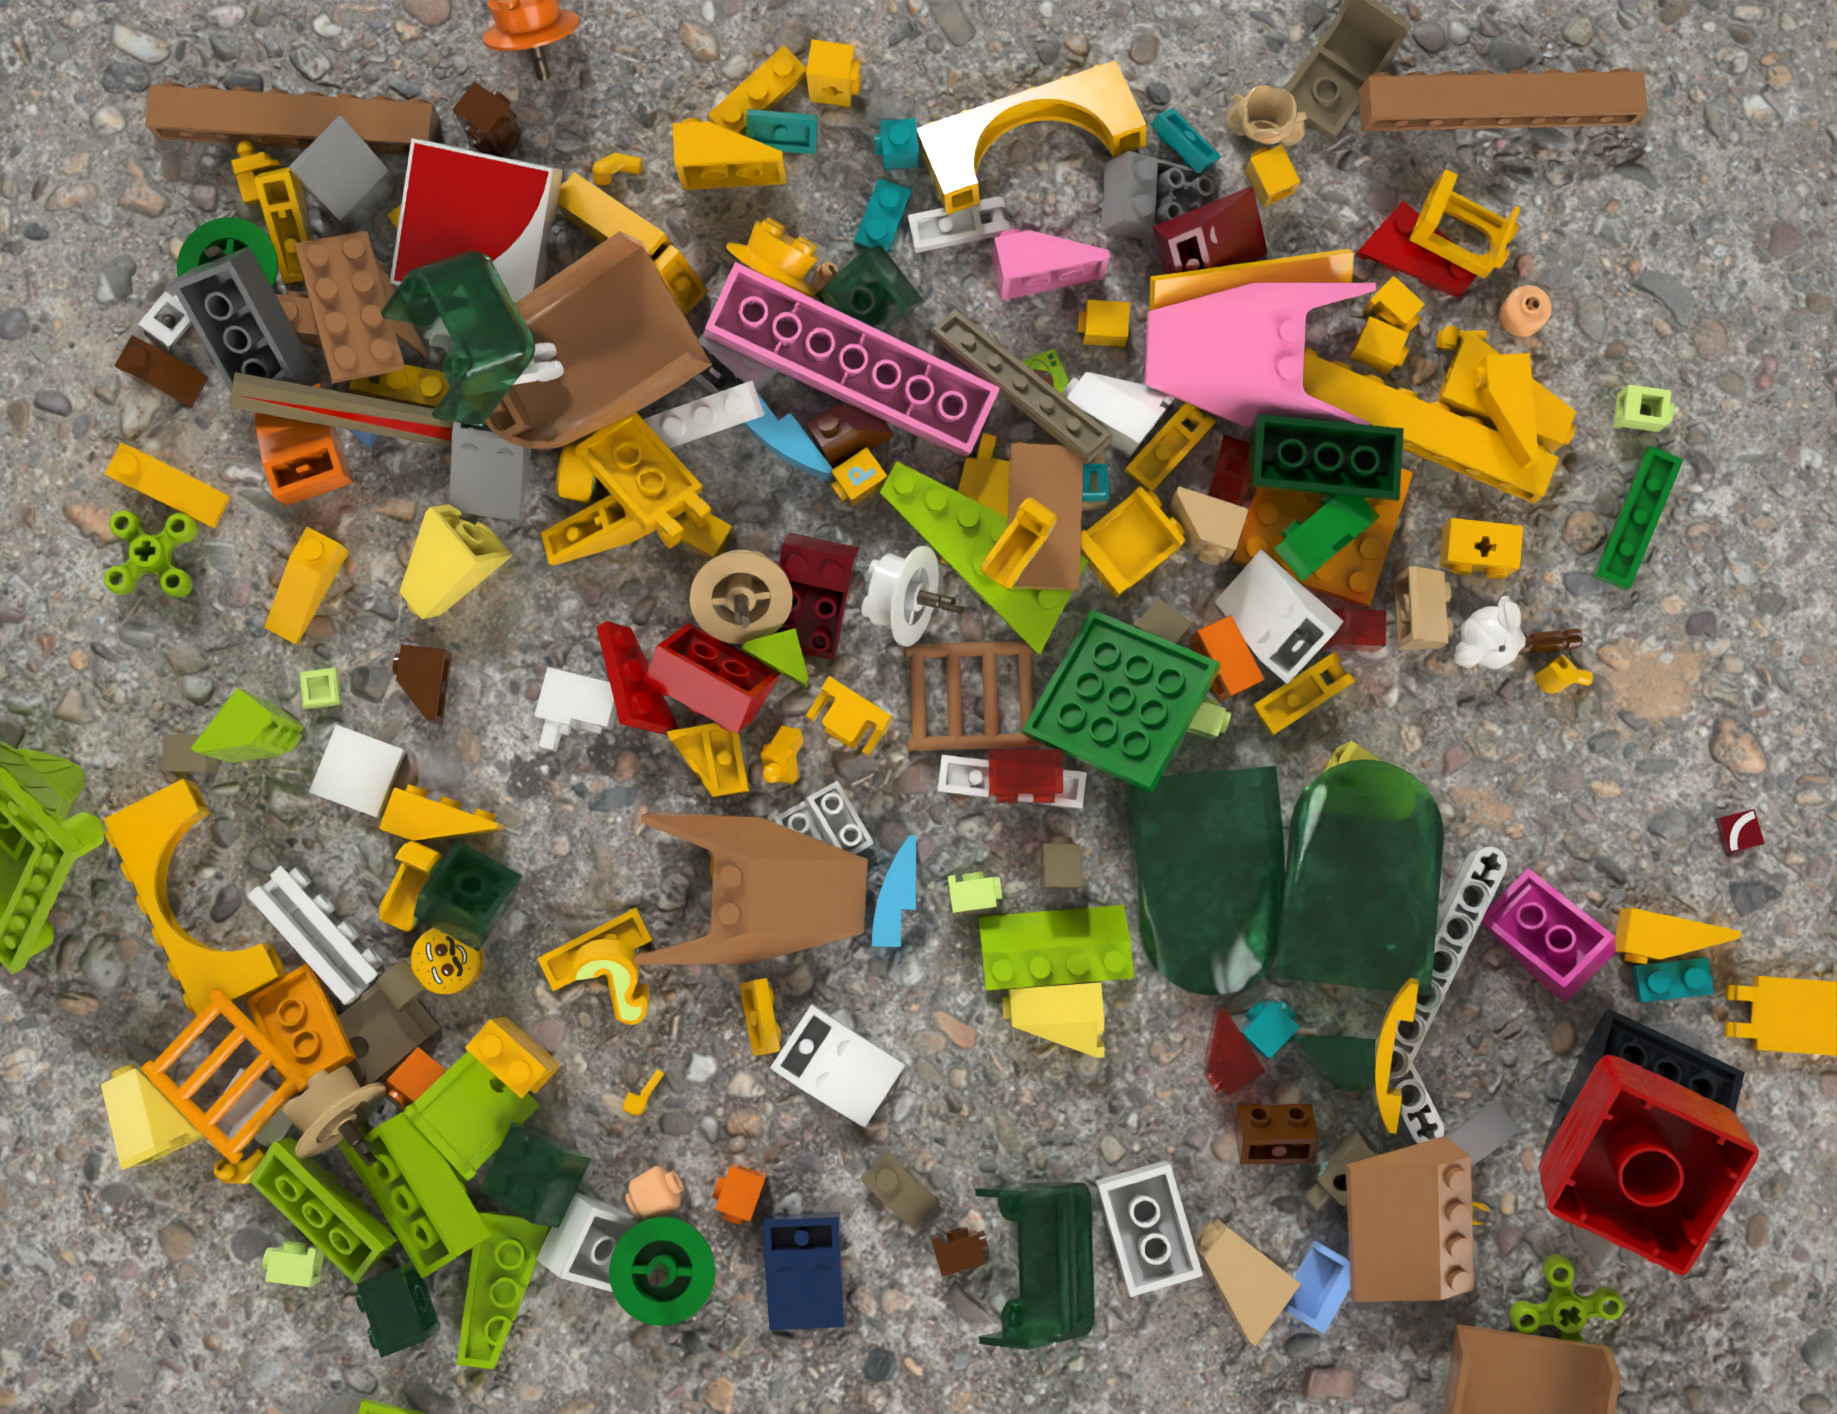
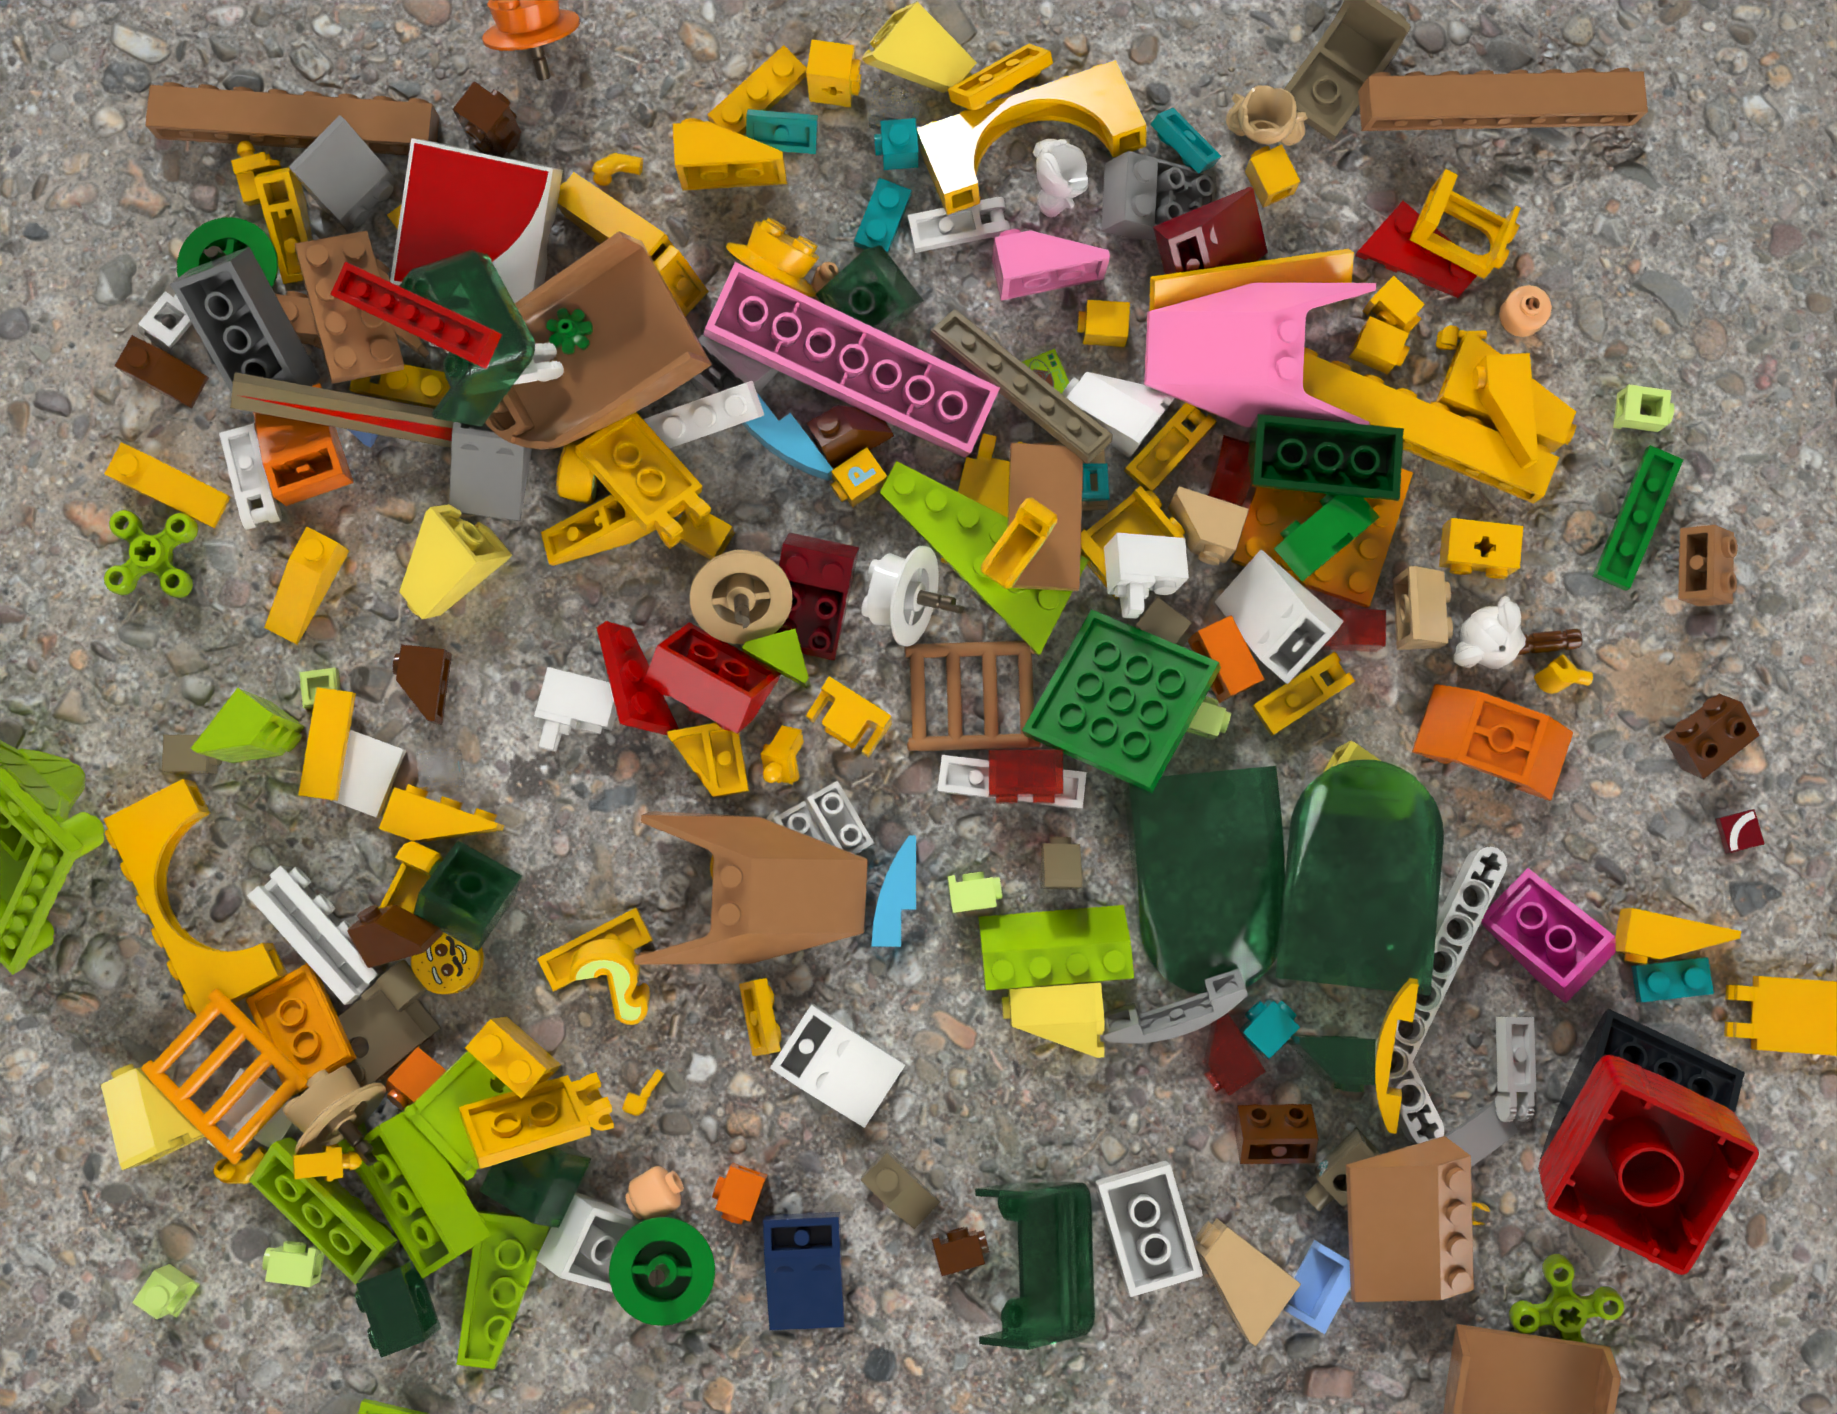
(165, 1292): none -> yellowish green brick
(249, 476): none -> white plate
(325, 1163): none -> yellow piece
(327, 744): none -> yellow tile
(391, 934): none -> reddish brown slope
(416, 315): none -> red plate
(544, 1118): none -> yellow tile
(570, 330): none -> green plant
(919, 50): none -> light yellow slope
(1000, 77): none -> yellow plate
(1060, 174): none -> white hair
(1143, 564): none -> white hinge
(1178, 1018): none -> light grey slope
(1494, 738): none -> orange slope
(1515, 1068): none -> white hinge
(1707, 565): none -> medium nougat brick
(1711, 735): none -> reddish brown brick

